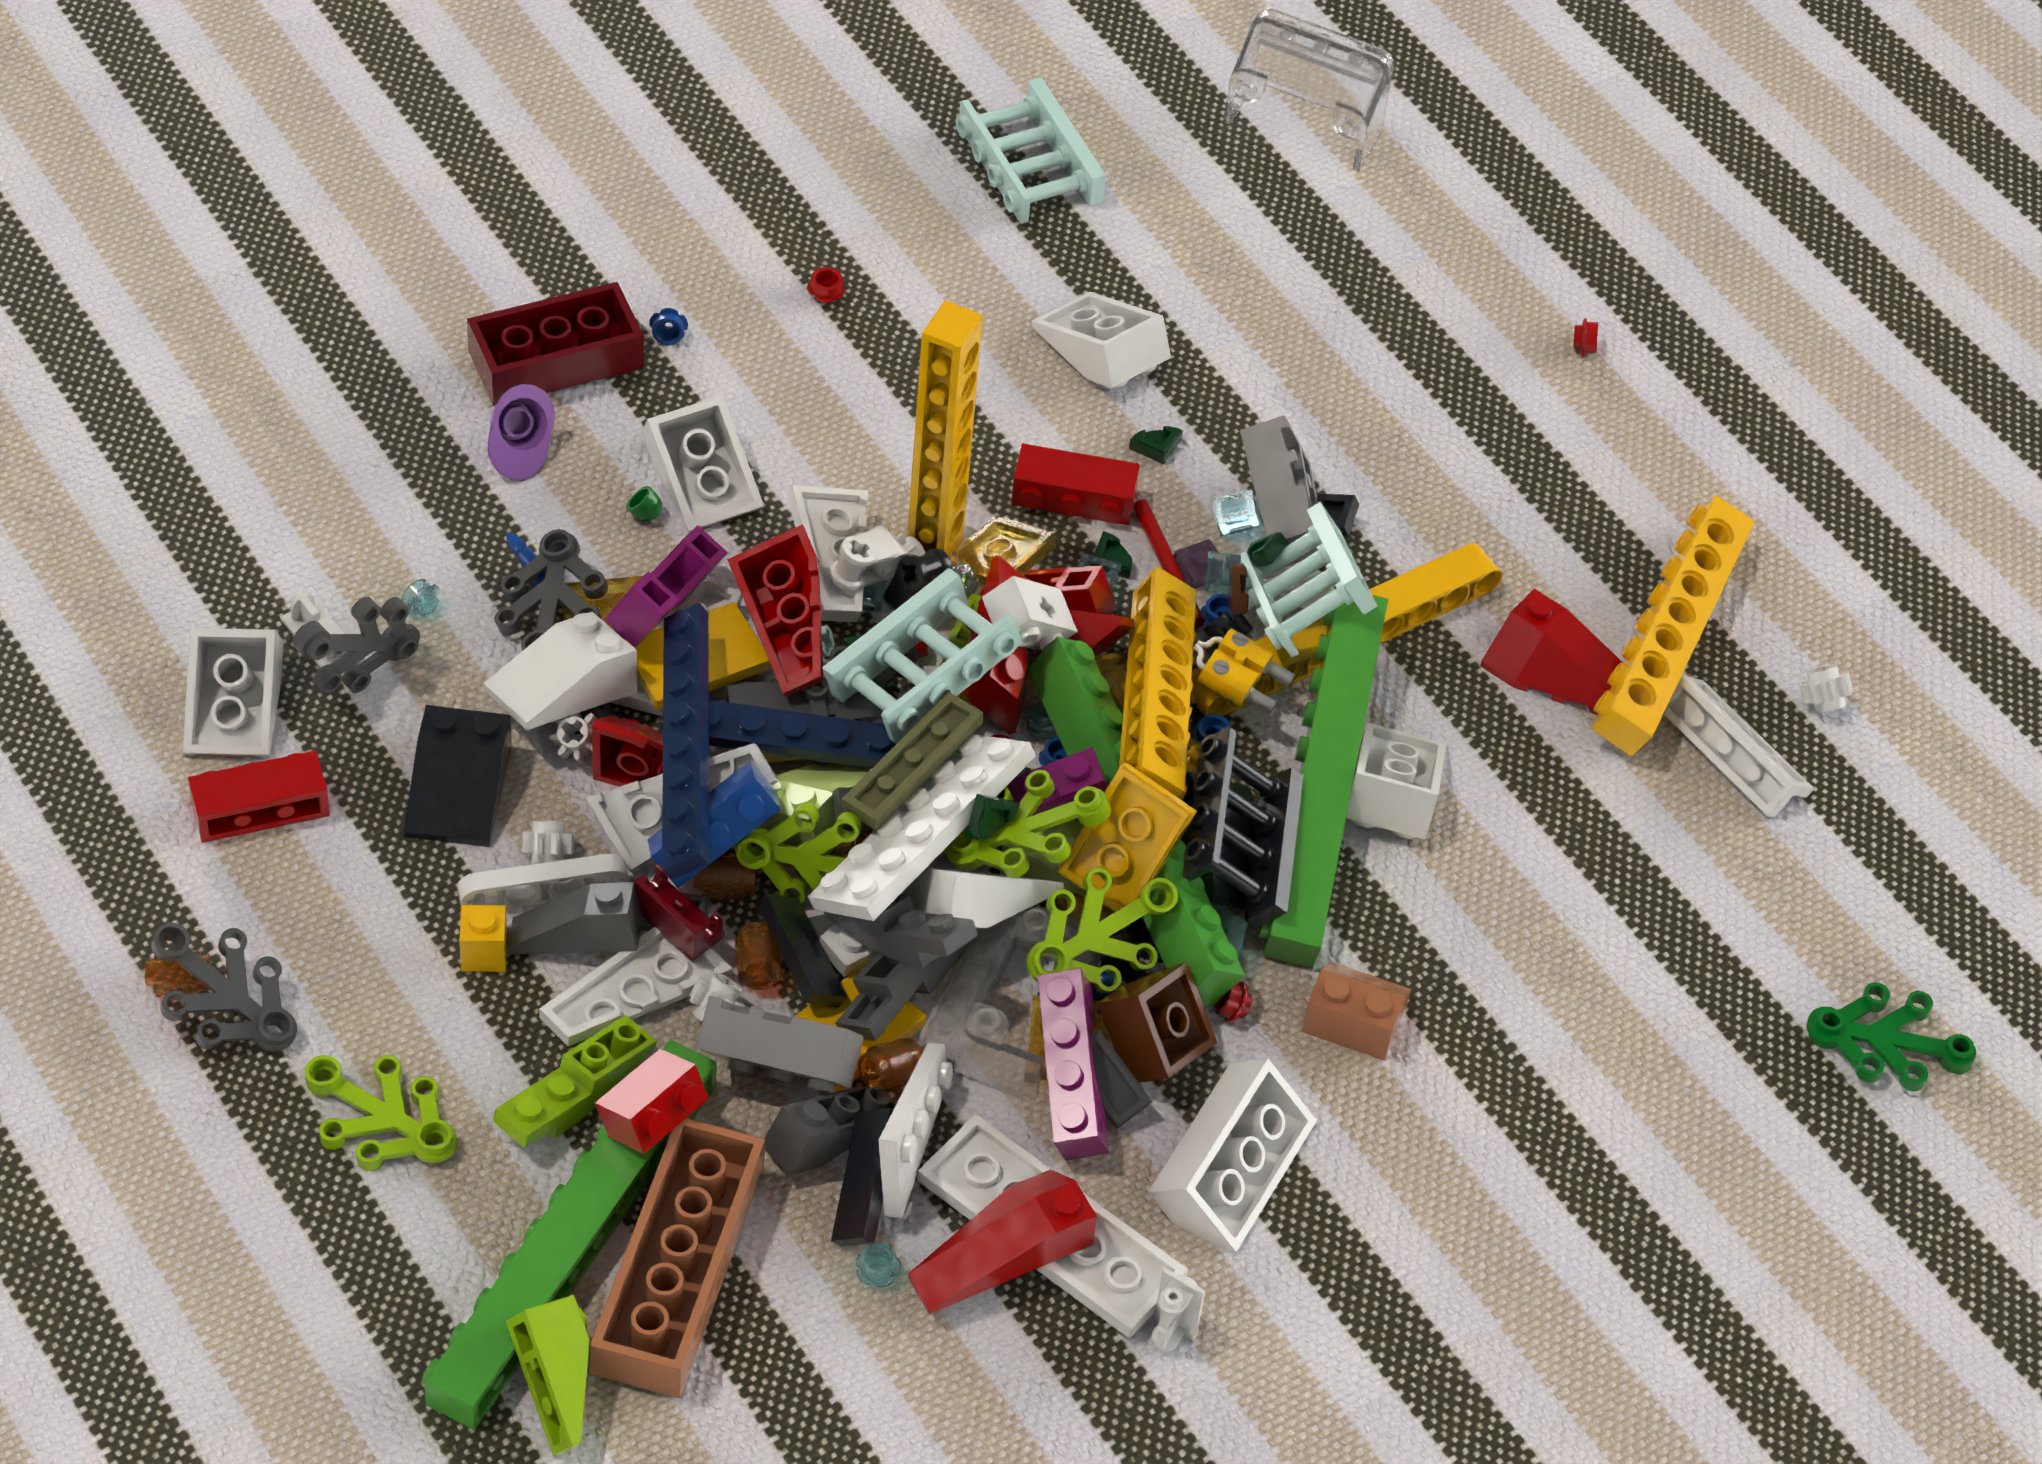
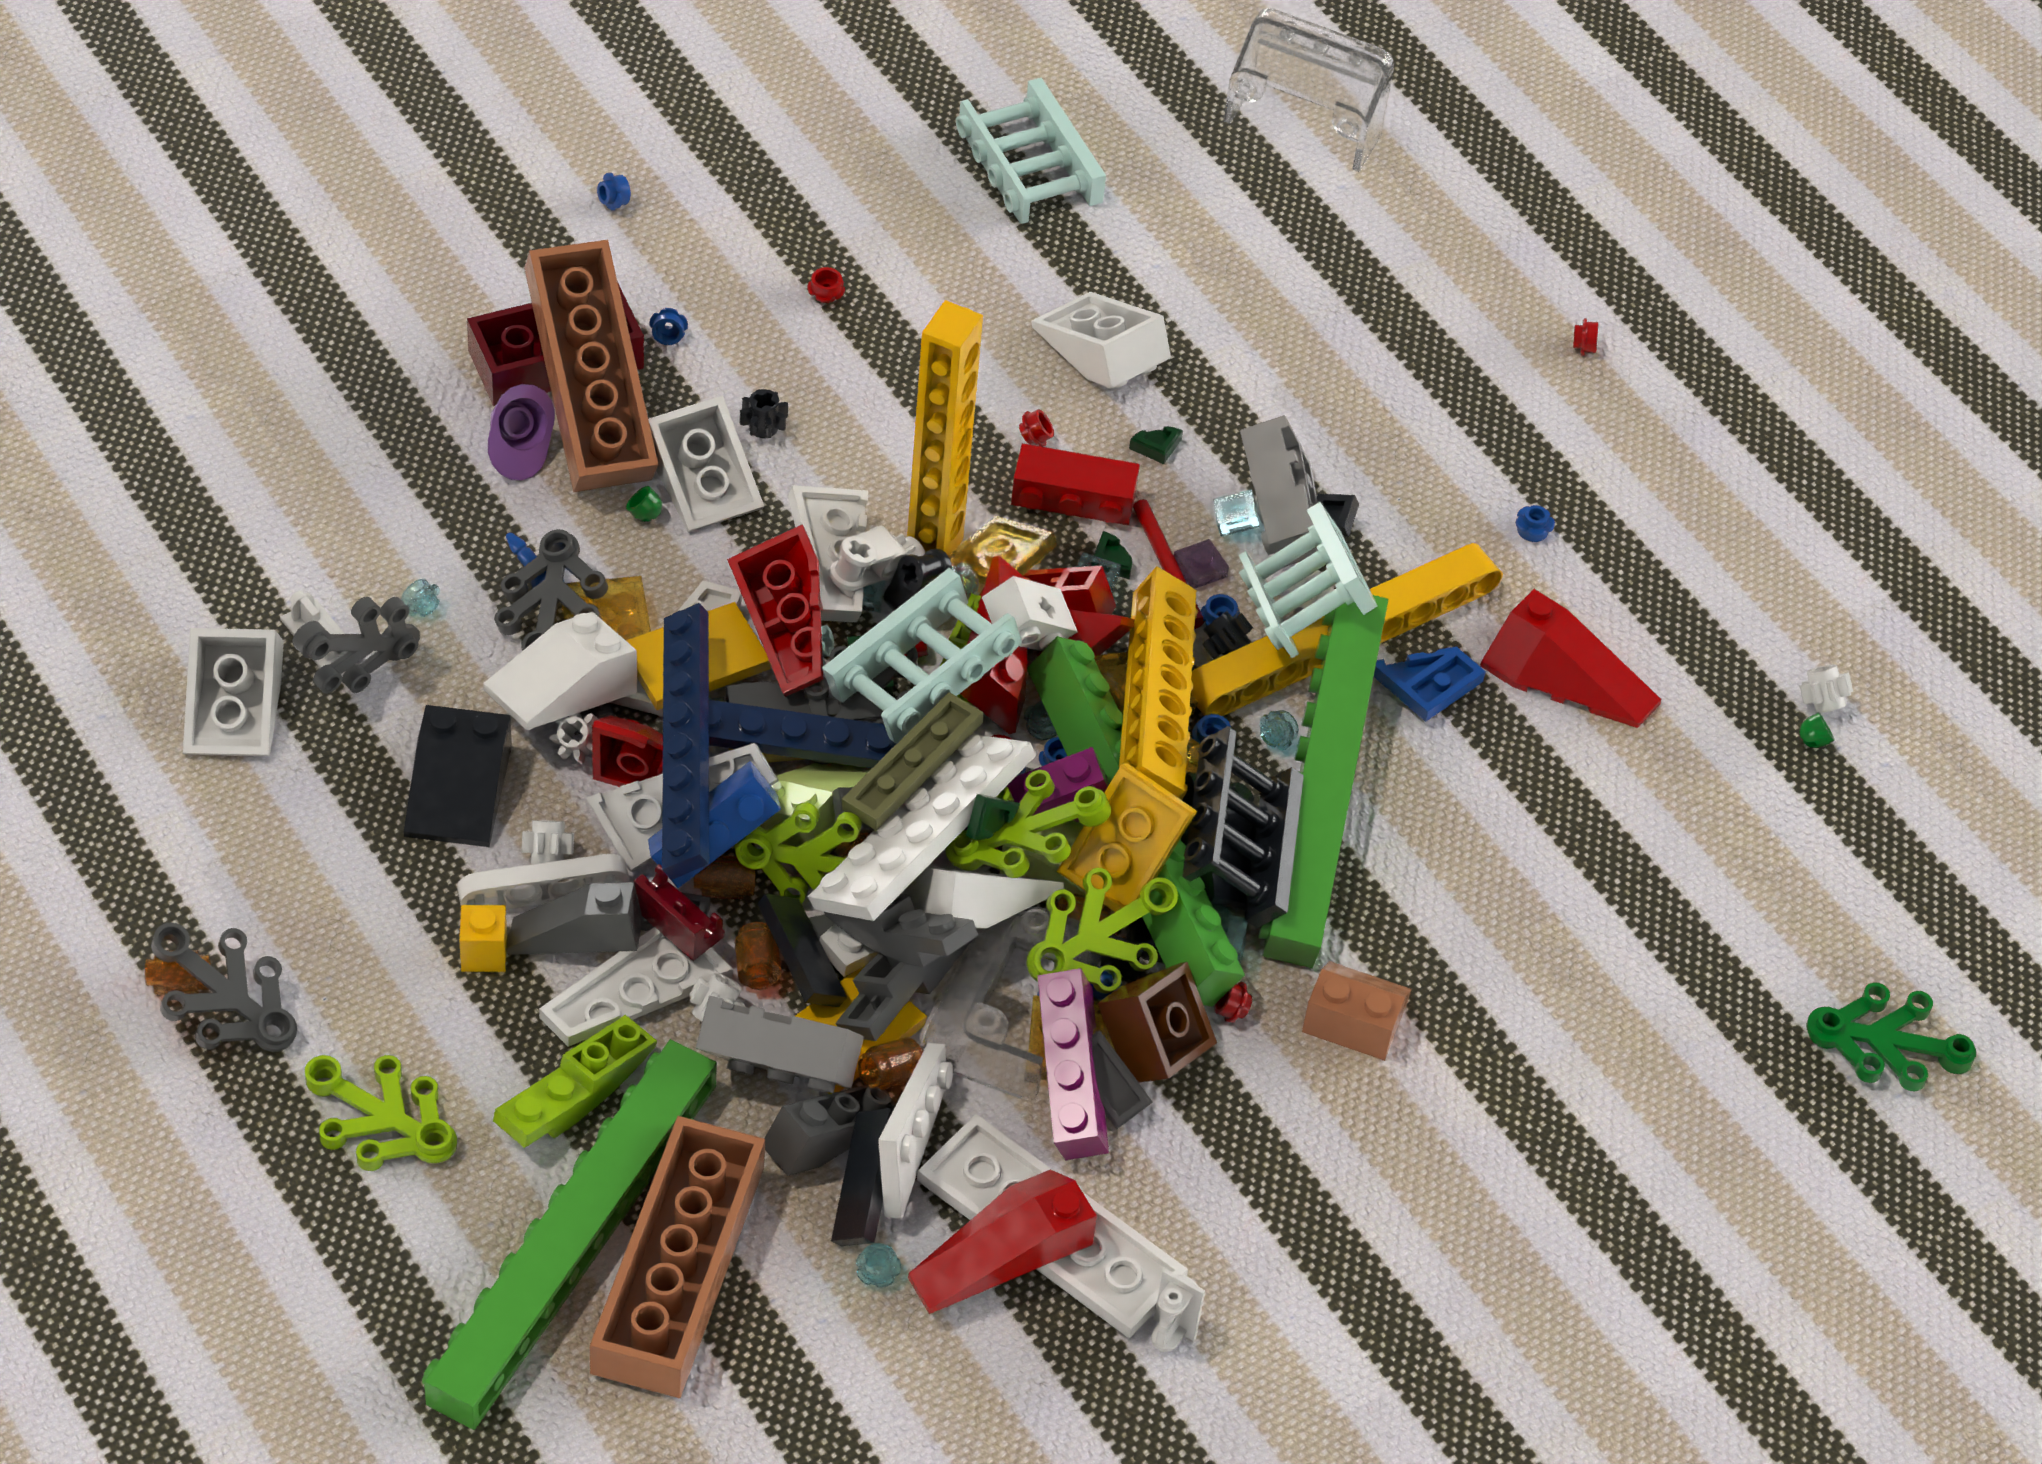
(258, 796): red brick -> none
(554, 1359): lime slope -> none
(590, 365): none -> nougat brick
(614, 191): none -> blue plate
(651, 1101): red brick -> none
(666, 586): magenta arch -> none
(763, 413): none -> black gear
(1036, 428): none -> red plate
(1218, 571): clear light blue plate -> none
(1233, 1154): white slope -> none
(1237, 598): reddish brown tile -> none
(1238, 667): yellow piece -> none
(1267, 549): dark green tile -> none
(1278, 729): none -> clear light blue plate
(1396, 781): white slope -> none
(1430, 680): none -> blue wing
(1534, 523): none -> blue plate
(1671, 625): yellow brick -> none
(1734, 746): white fence -> none
(1816, 732): none -> green hinge

